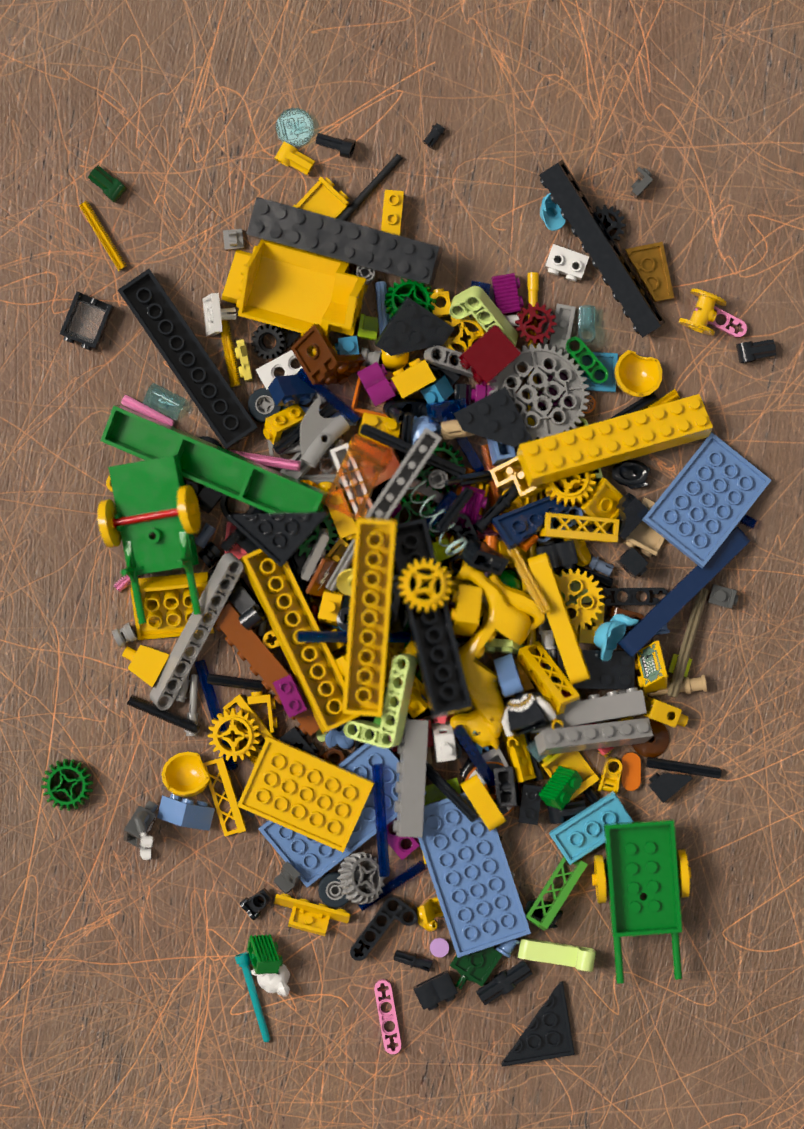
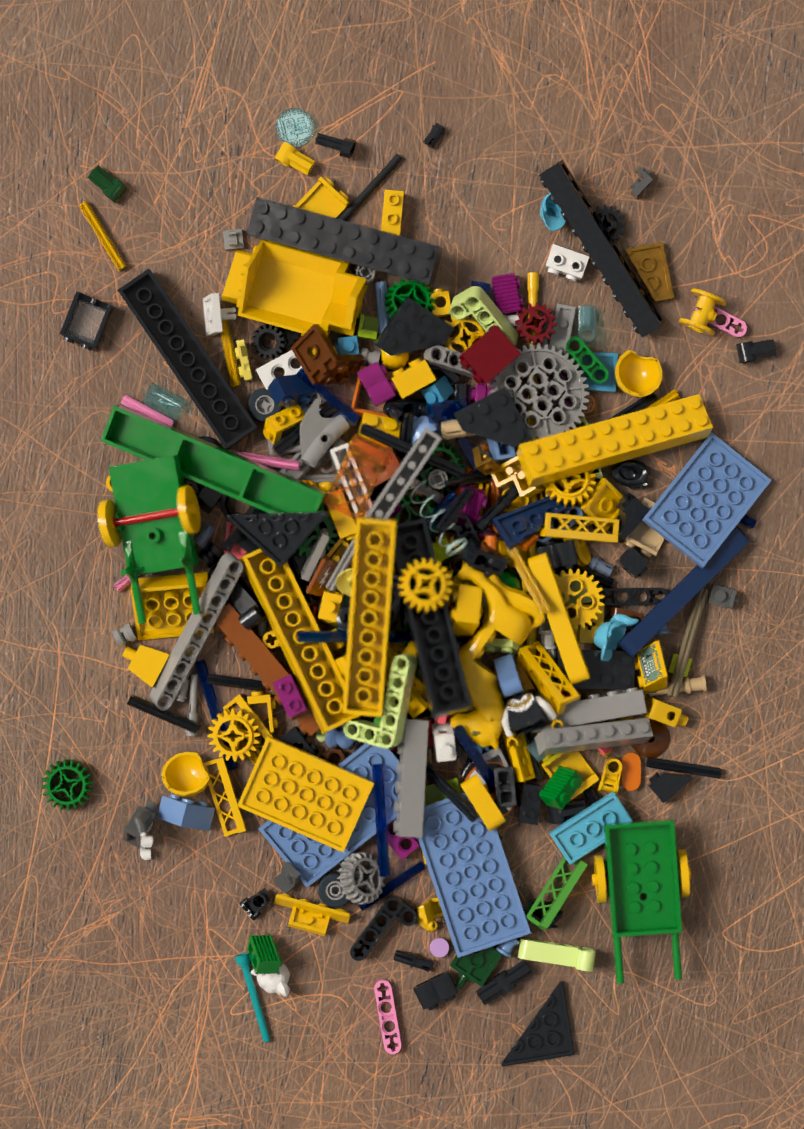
(484, 461): none -> pearl gold bracket

